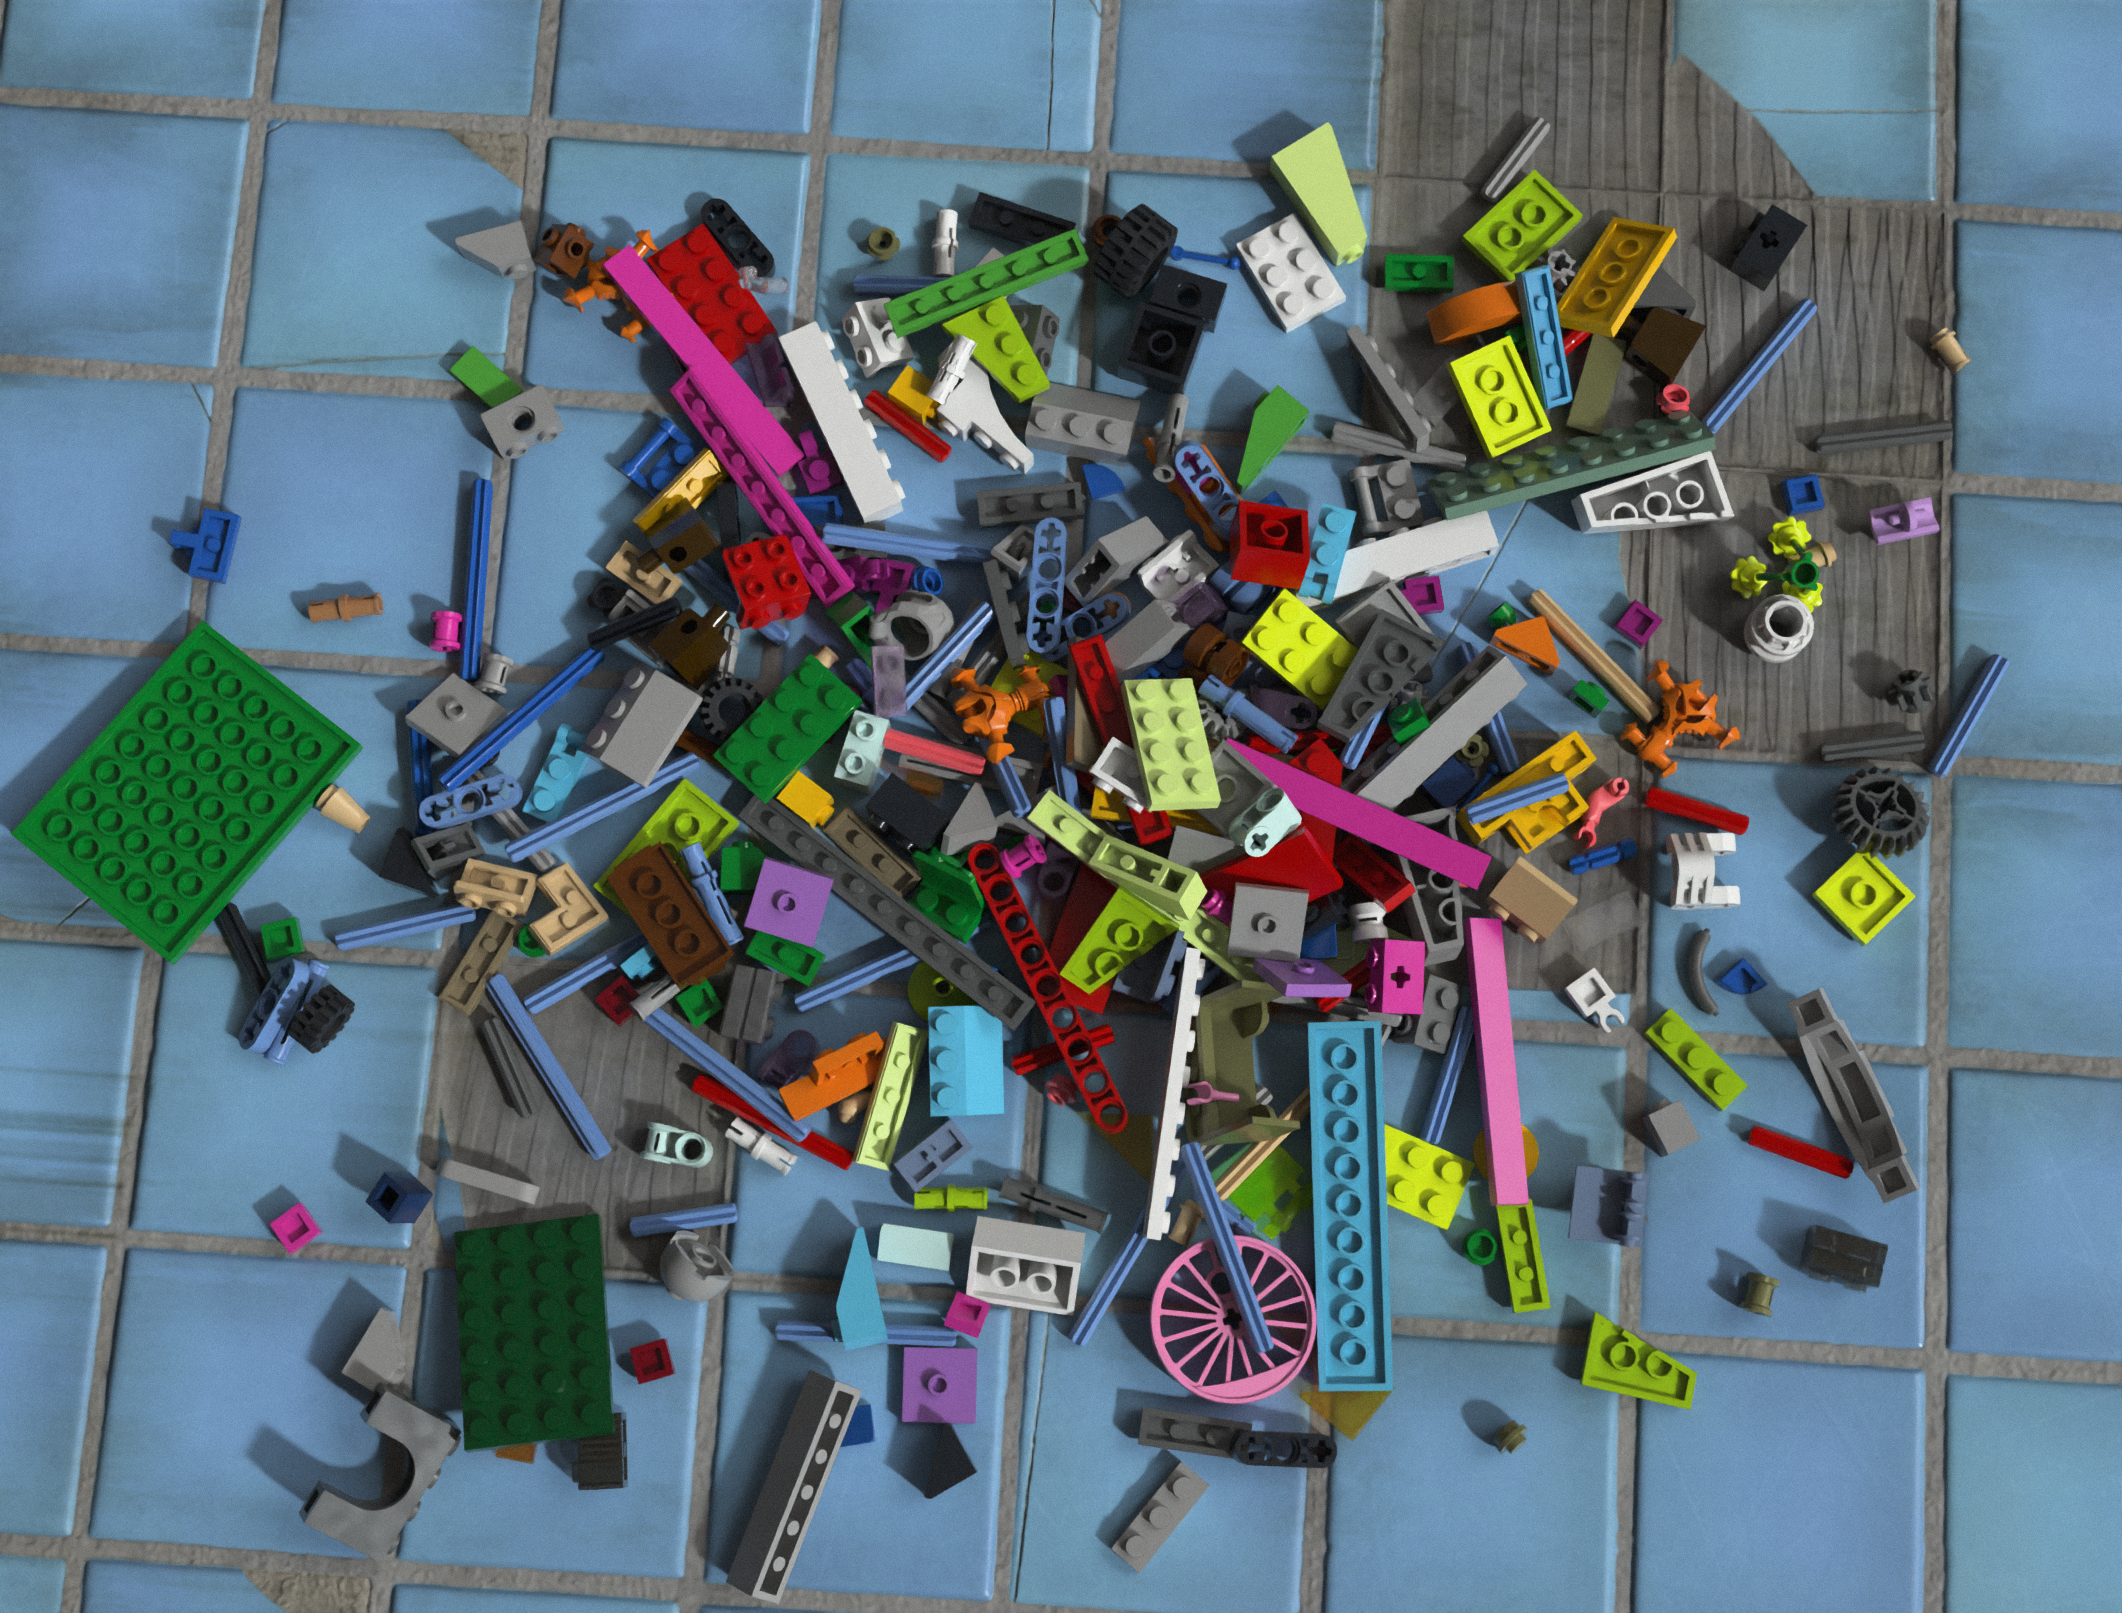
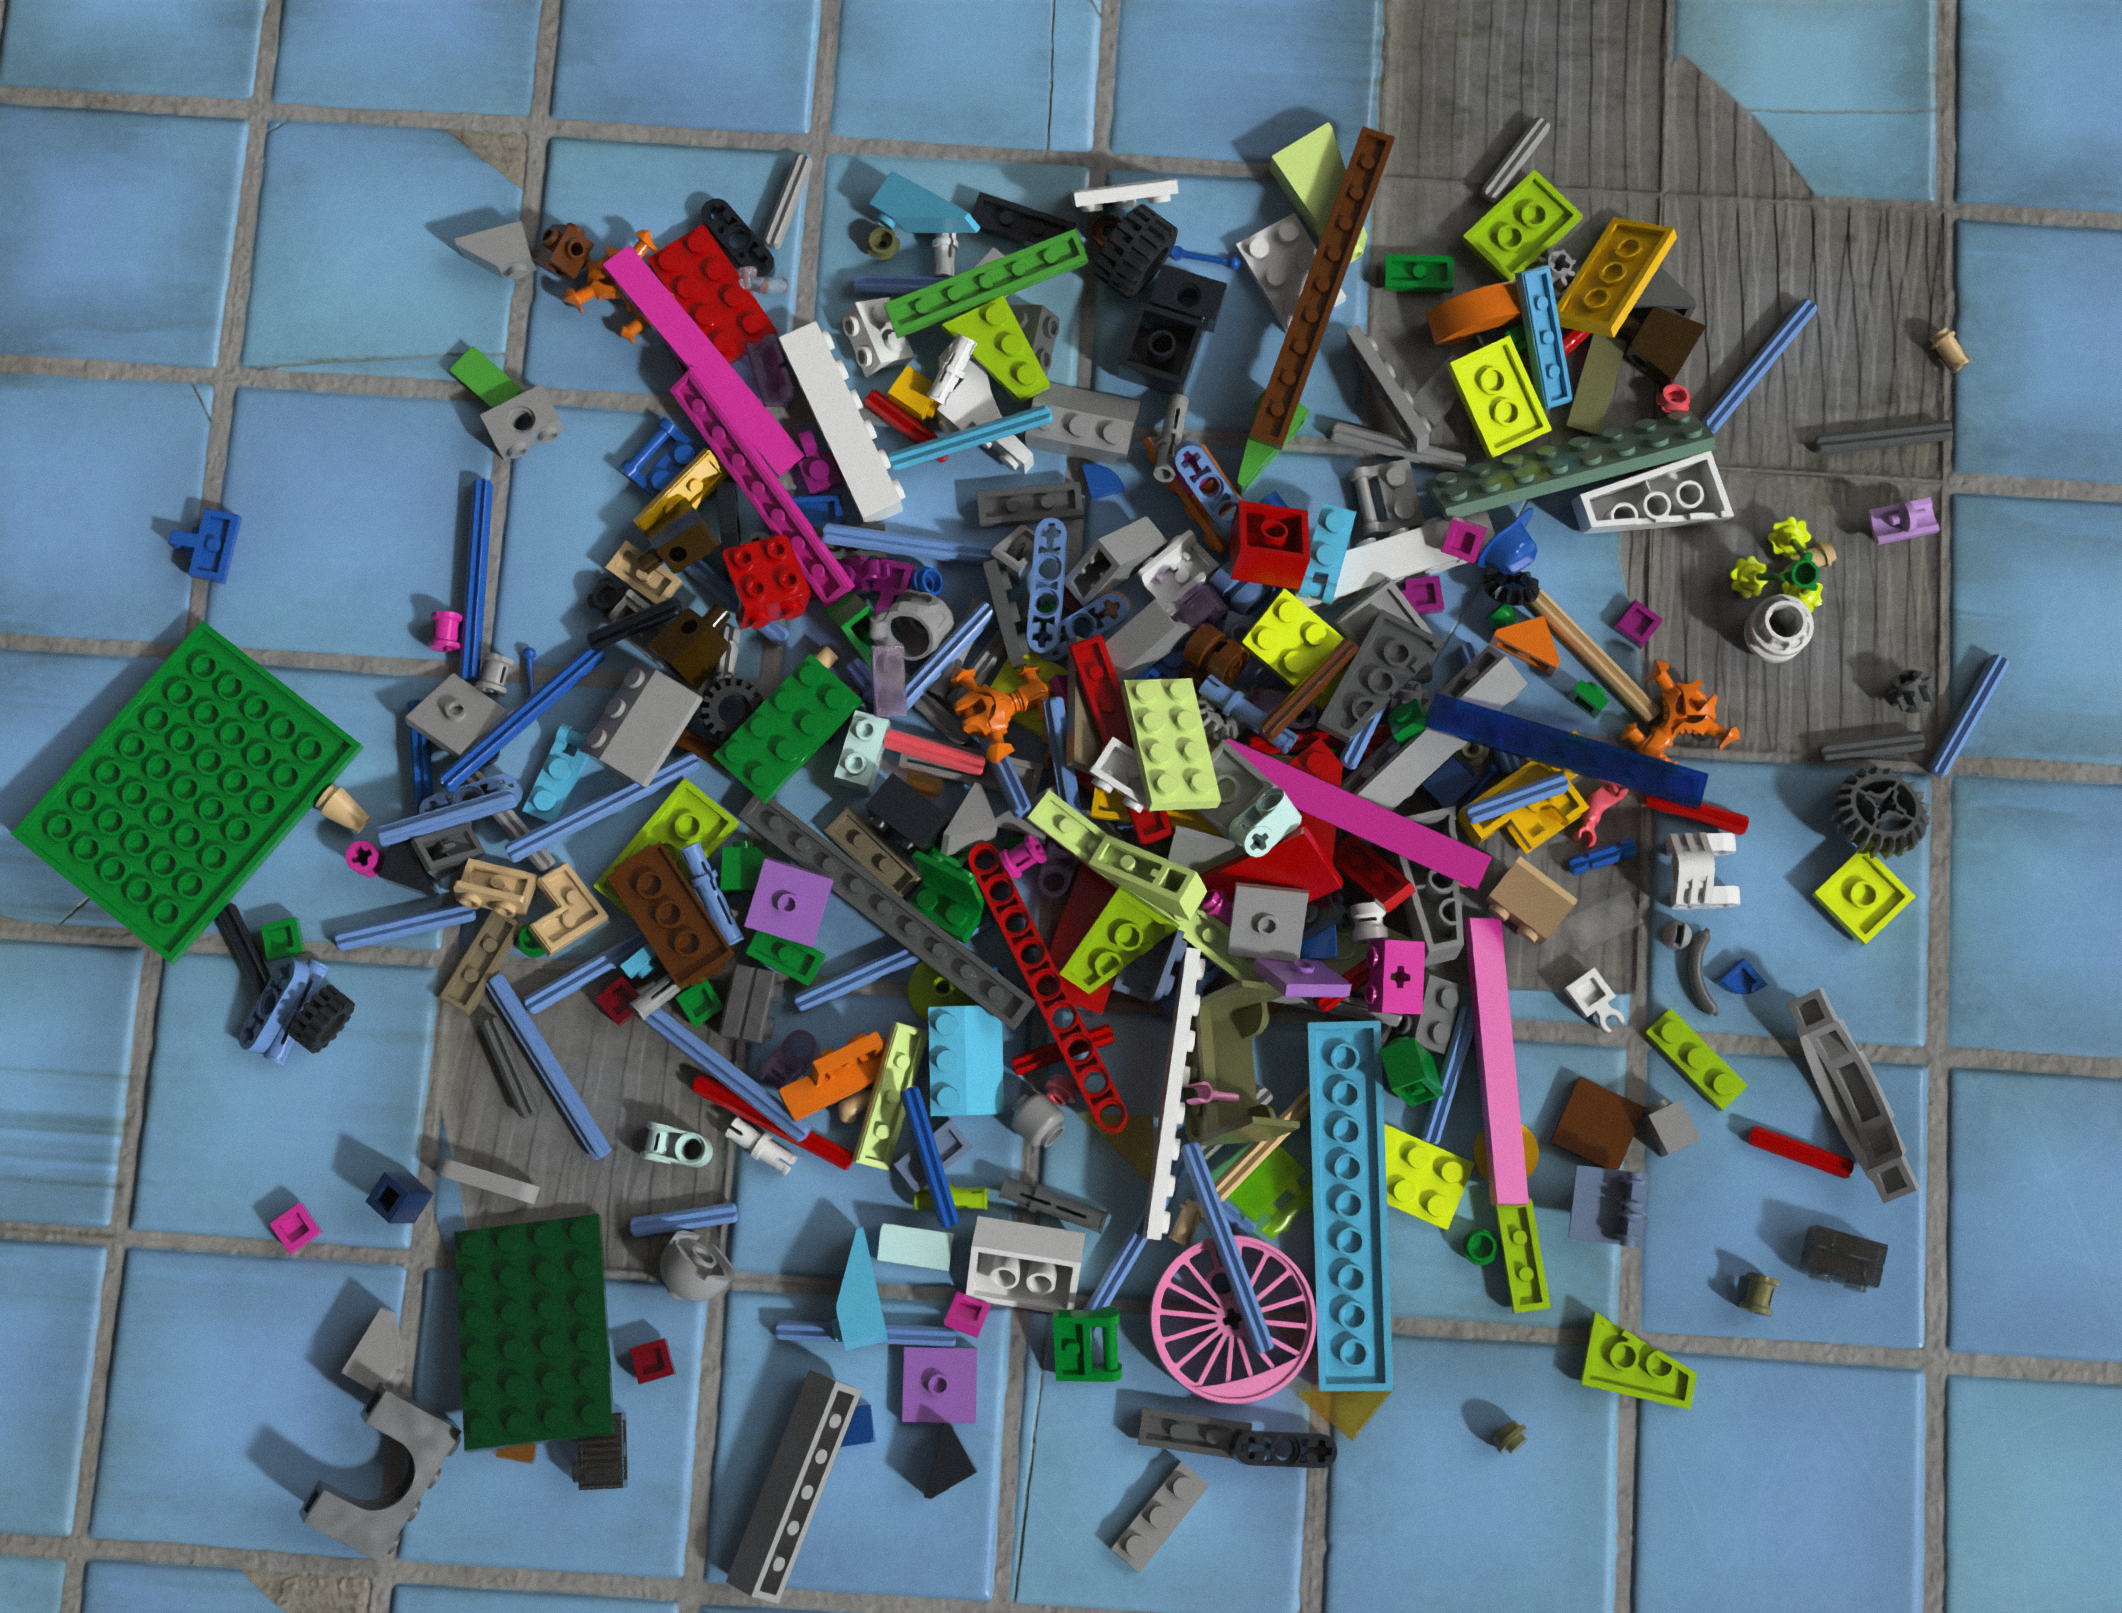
(345, 607): medium nougat pin -> none
(354, 857): none -> dark pink bush
(446, 817): none -> medium blue axle
(529, 654): none -> blue hinge
(787, 201): none -> light grey axle
(806, 800): yellow brick -> none
(918, 210): none -> medium azure slope
(929, 1157): none -> blue axle
(971, 437): none -> medium azure axle
(1037, 1120): none -> light grey head
(1074, 1345): none -> green plate
(1124, 194): none -> white plate
(1308, 689): none -> reddish brown axle
(1321, 288): none -> reddish brown plate
(1411, 1071): none -> green brick
(1464, 539): none -> dark pink plate
(1510, 548): none -> blue piece
(1511, 589): none -> black gear
(1566, 751): none -> clear blue plate
(1597, 1124): none -> reddish brown tile
(1669, 935): none -> light grey hinge
(1776, 230): black brick -> none
(1802, 494): blue tile -> none

